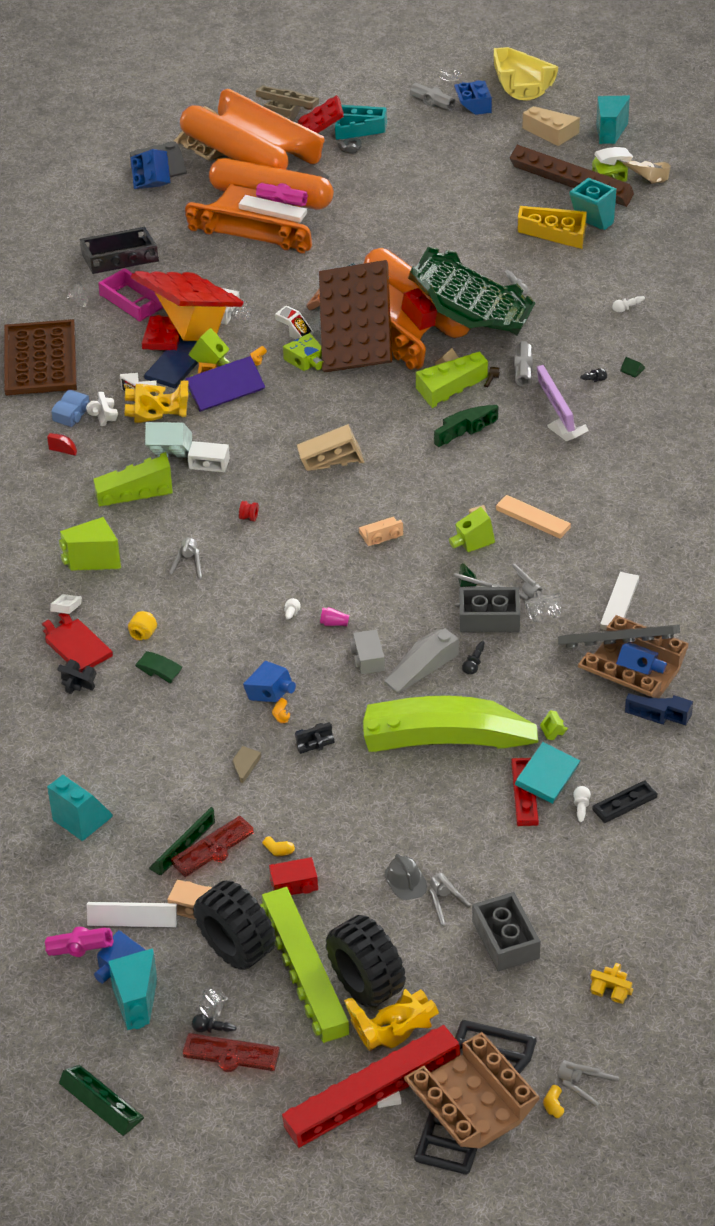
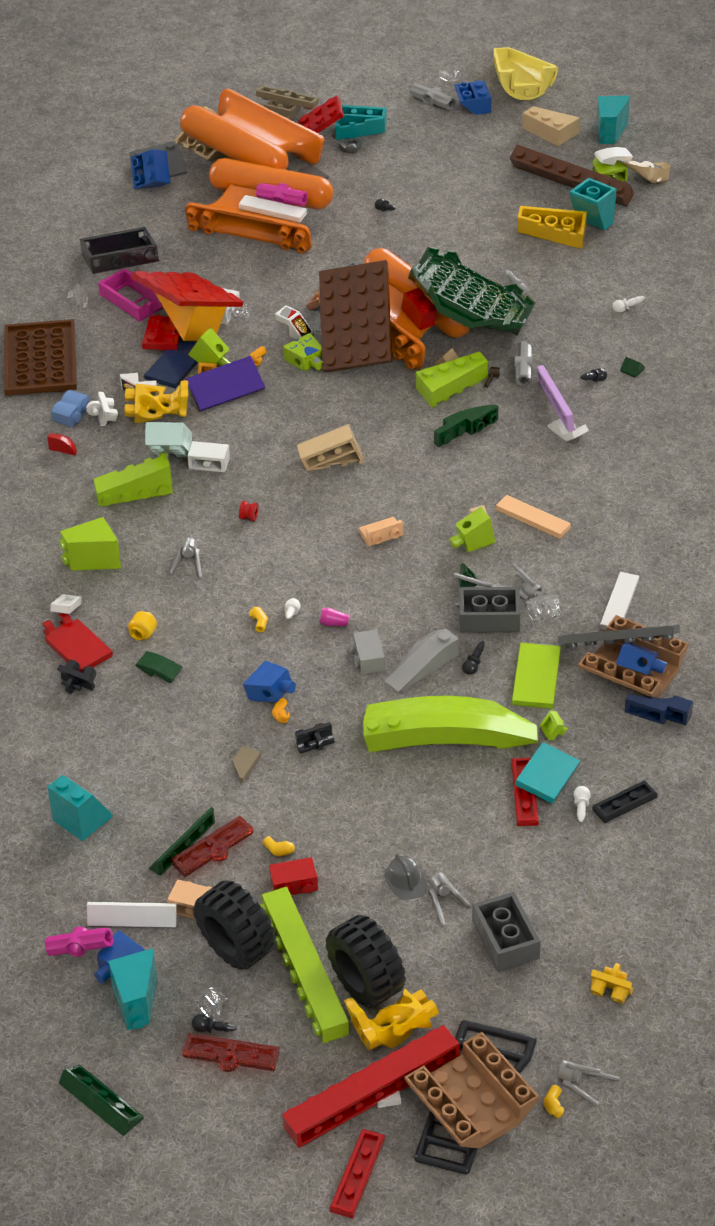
(257, 613): none -> yellow arm
(357, 1173): none -> red tile
(384, 205): none -> black bar
(536, 675): none -> lime tile

